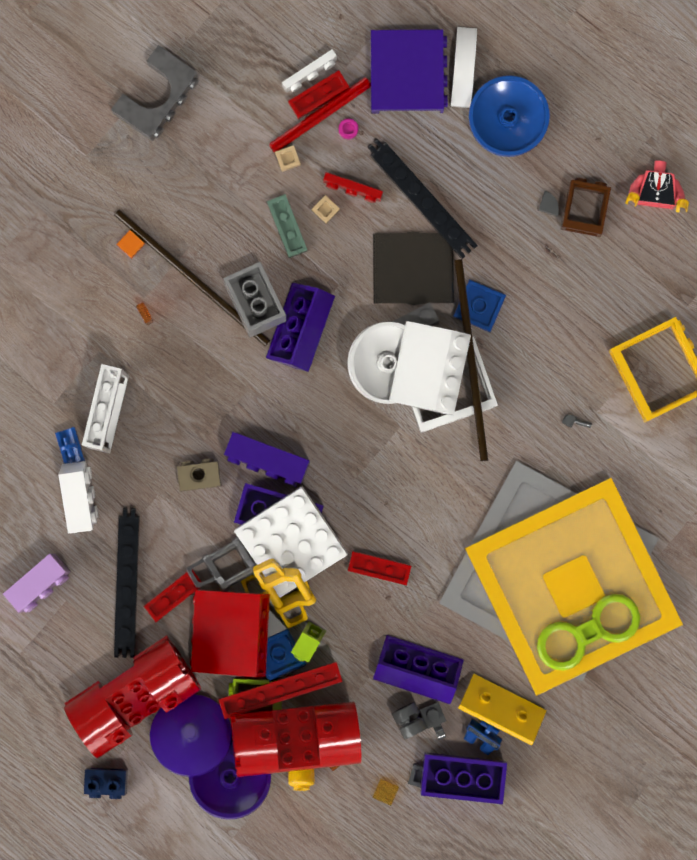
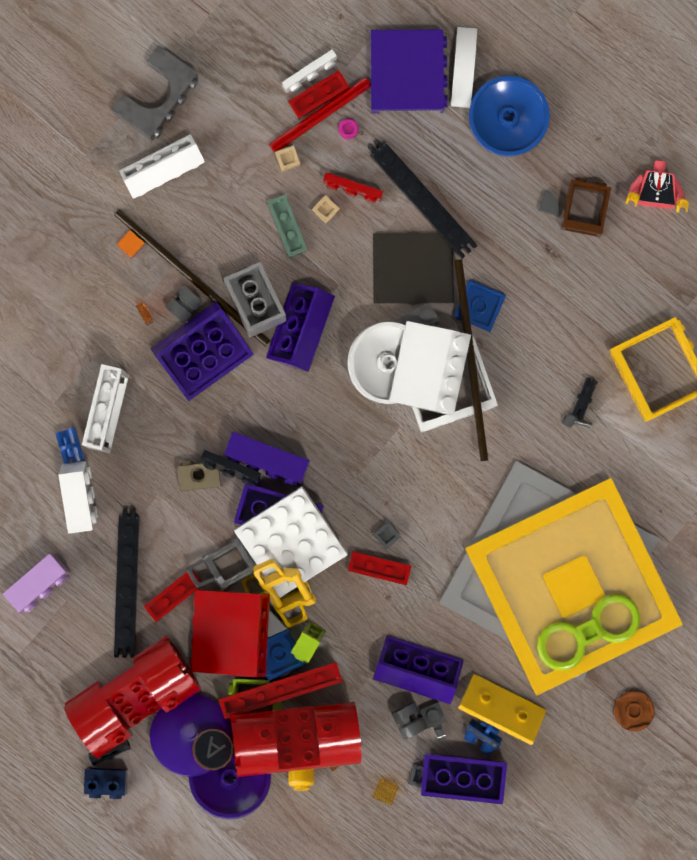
(111, 754): none -> black pin
(162, 166): none -> white brick
(183, 304): none -> dark grey wheel
(202, 351): none -> dark purple slope
(212, 749): none -> black tile
(230, 469): none -> black plate
(387, 535): none -> dark grey plate
(584, 398): none -> black pin
(634, 711): none -> dark orange tile

